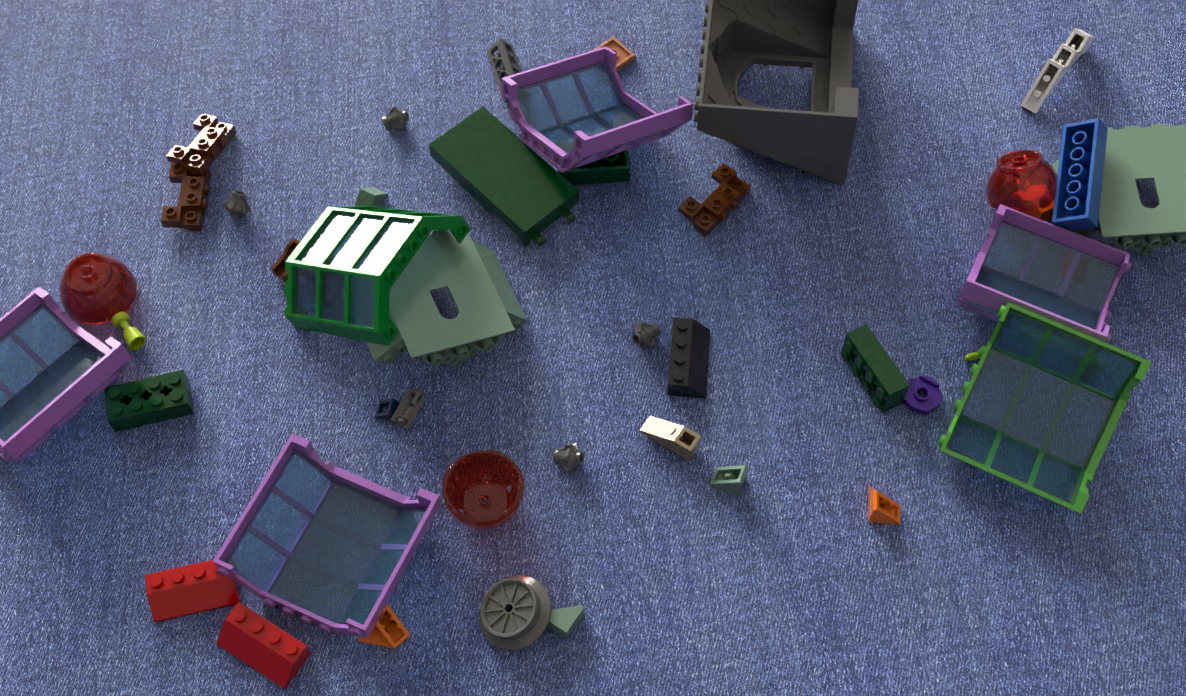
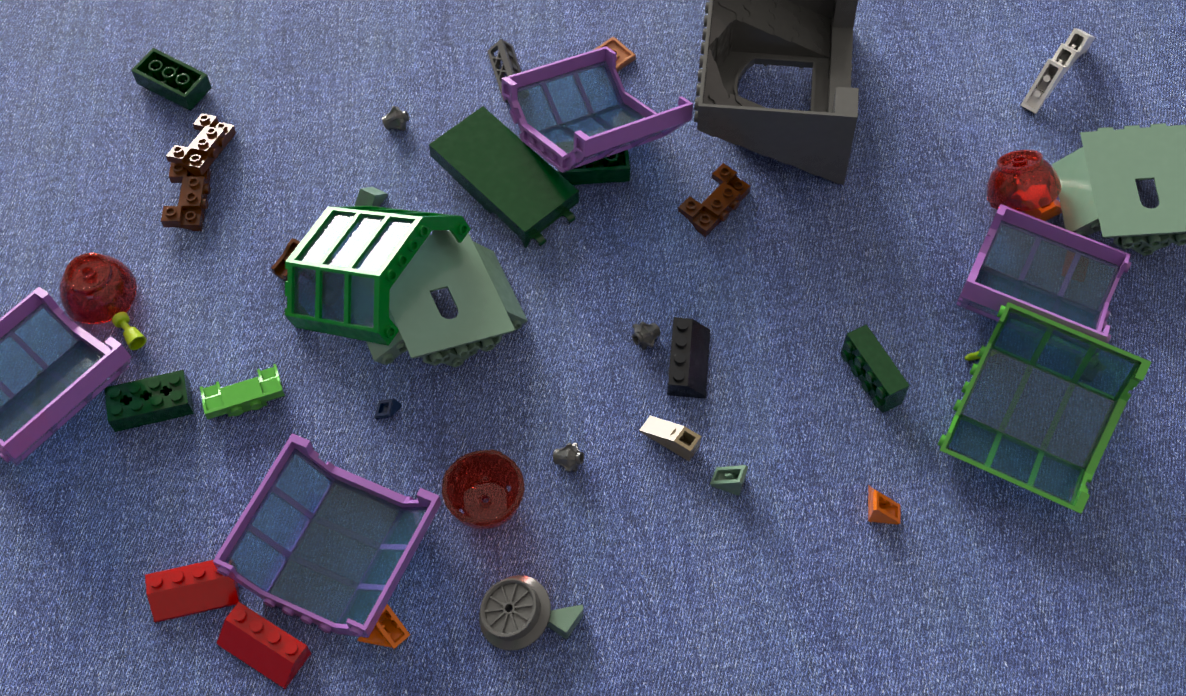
(171, 79): none -> dark green brick
(237, 204): dark grey rock -> none
(243, 395): none -> bright green bracket
(408, 408): dark grey hinge -> none
(932, 395): dark purple plate -> none
(1080, 175): blue brick -> none

